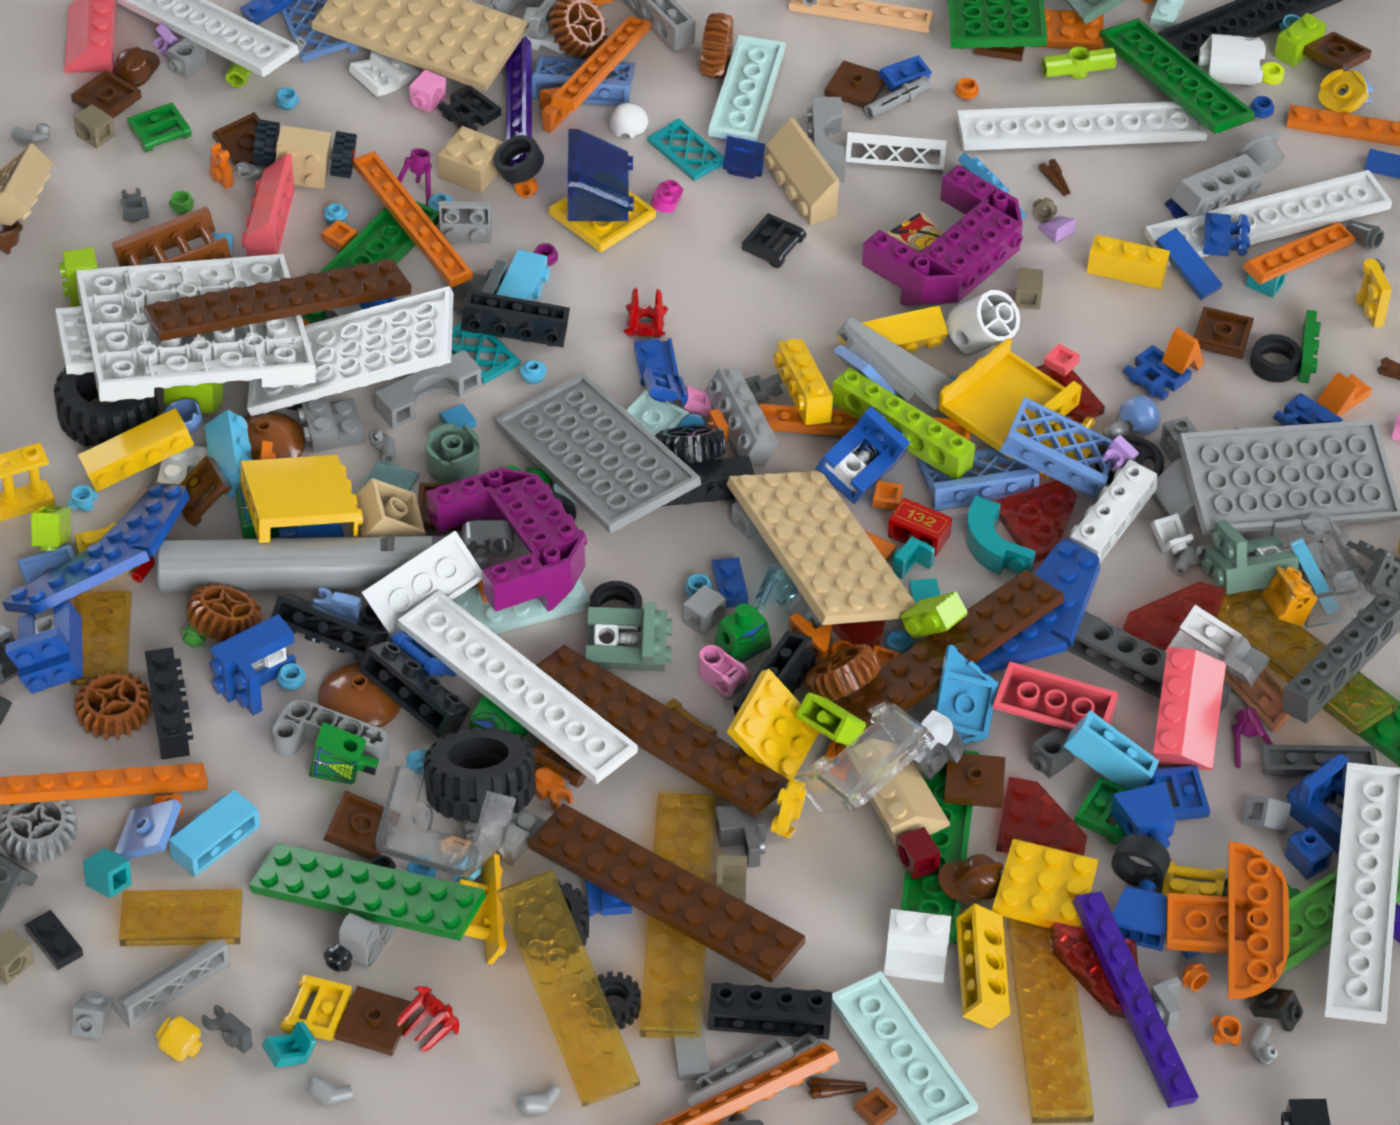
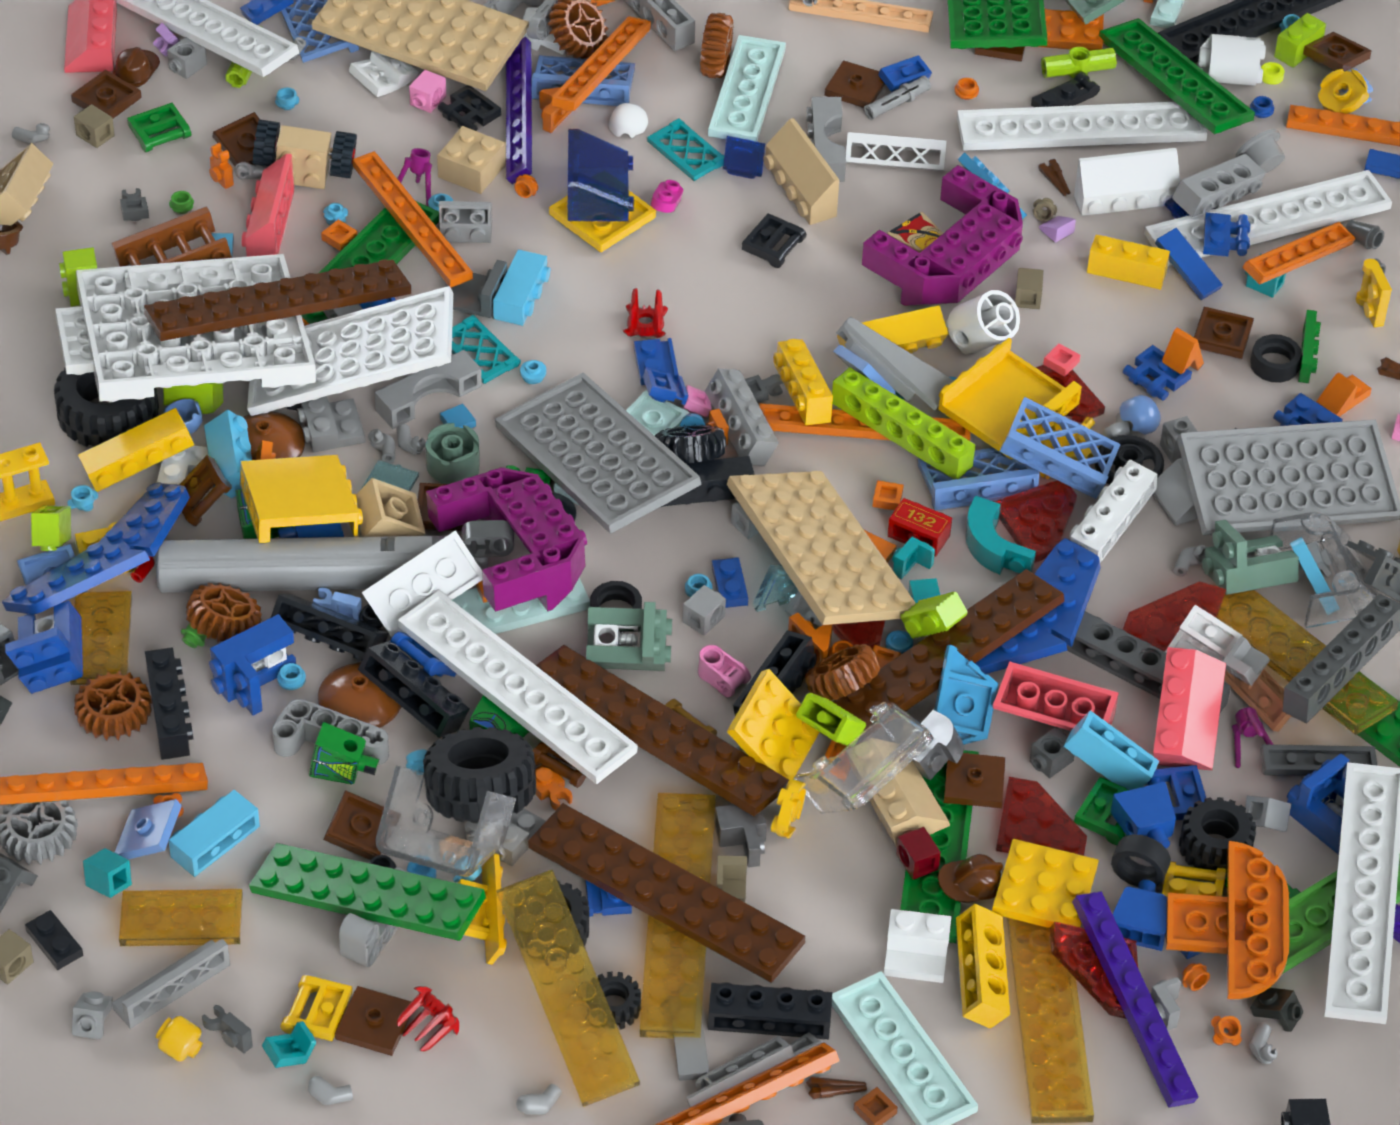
(338, 958): black plate -> none
(407, 443): none -> light grey arm
(515, 318): black brick -> none
(523, 170): black tyre -> none
(549, 251): magenta plate -> none
(743, 633): green torso -> none
(875, 442): blue brick -> none
(1068, 93): none -> black plate
(1120, 452): lavender tile -> none
(1126, 181): none -> white slope
(1171, 534): white bracket -> none
(1214, 818): none -> black tyre
(1290, 596): light orange hinge -> none
(1308, 852): blue brick -> none

